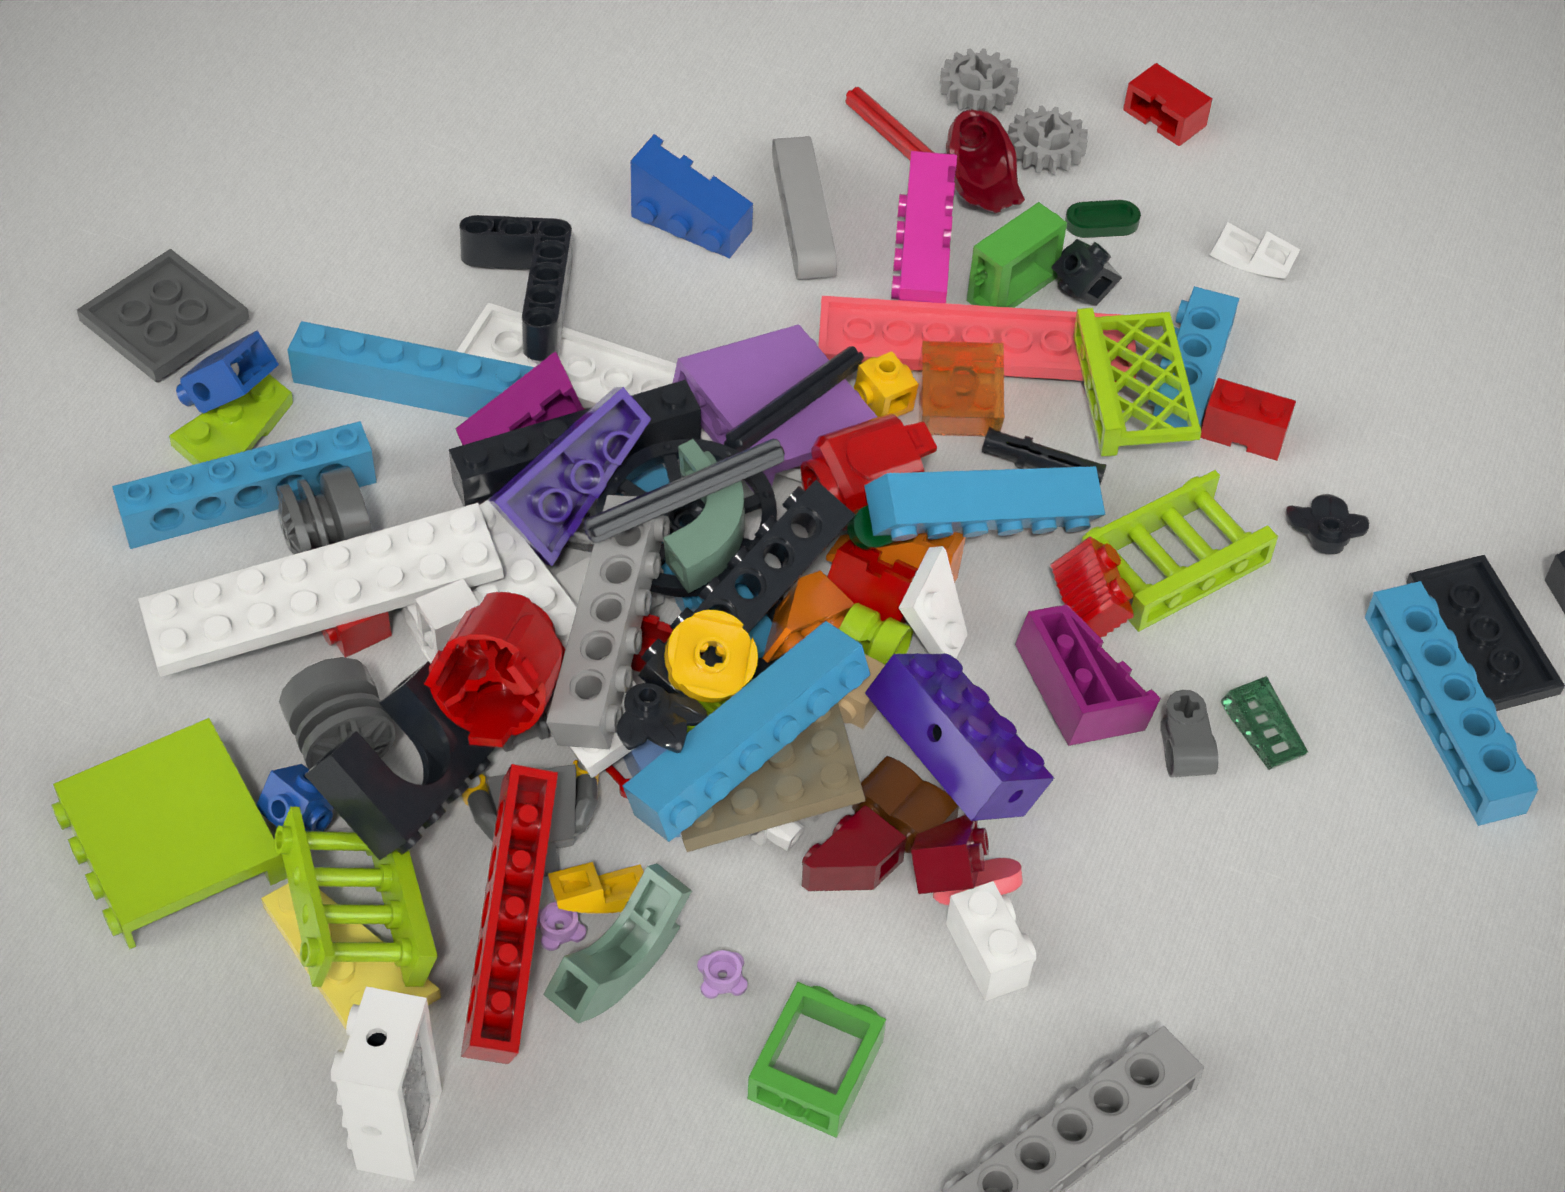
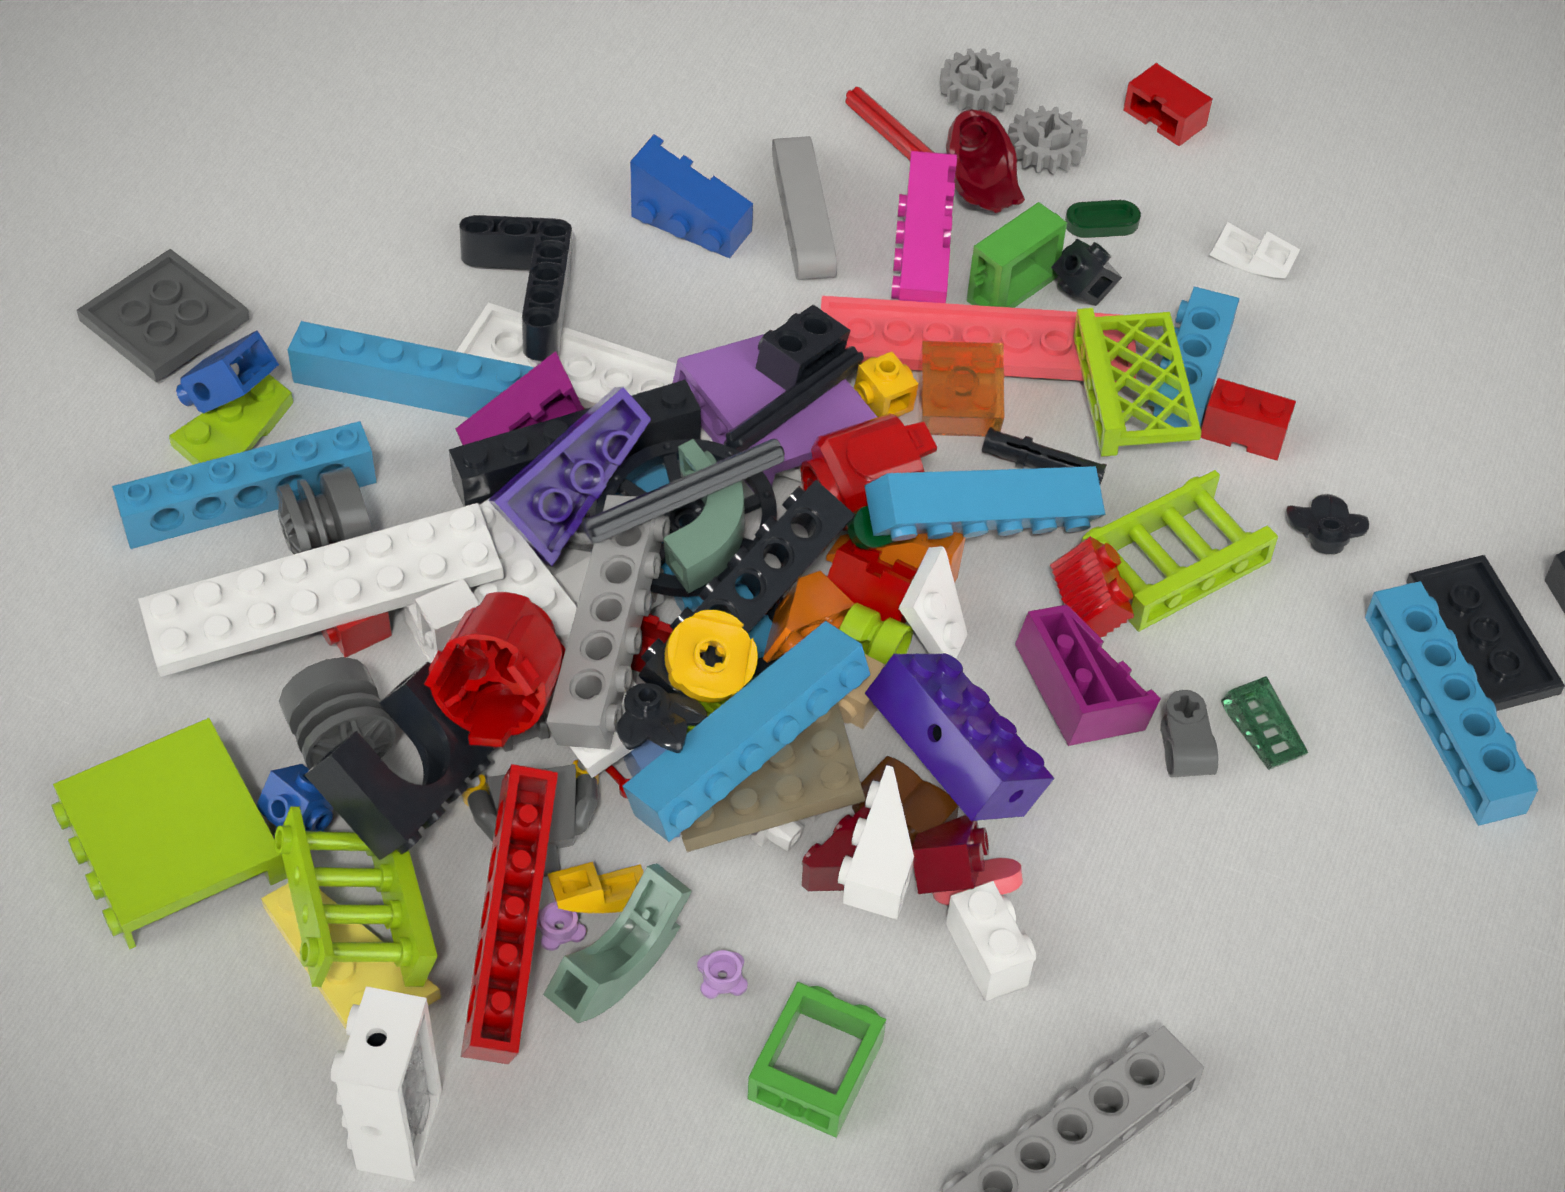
(800, 346): none -> black brick
(884, 856): none -> white slope

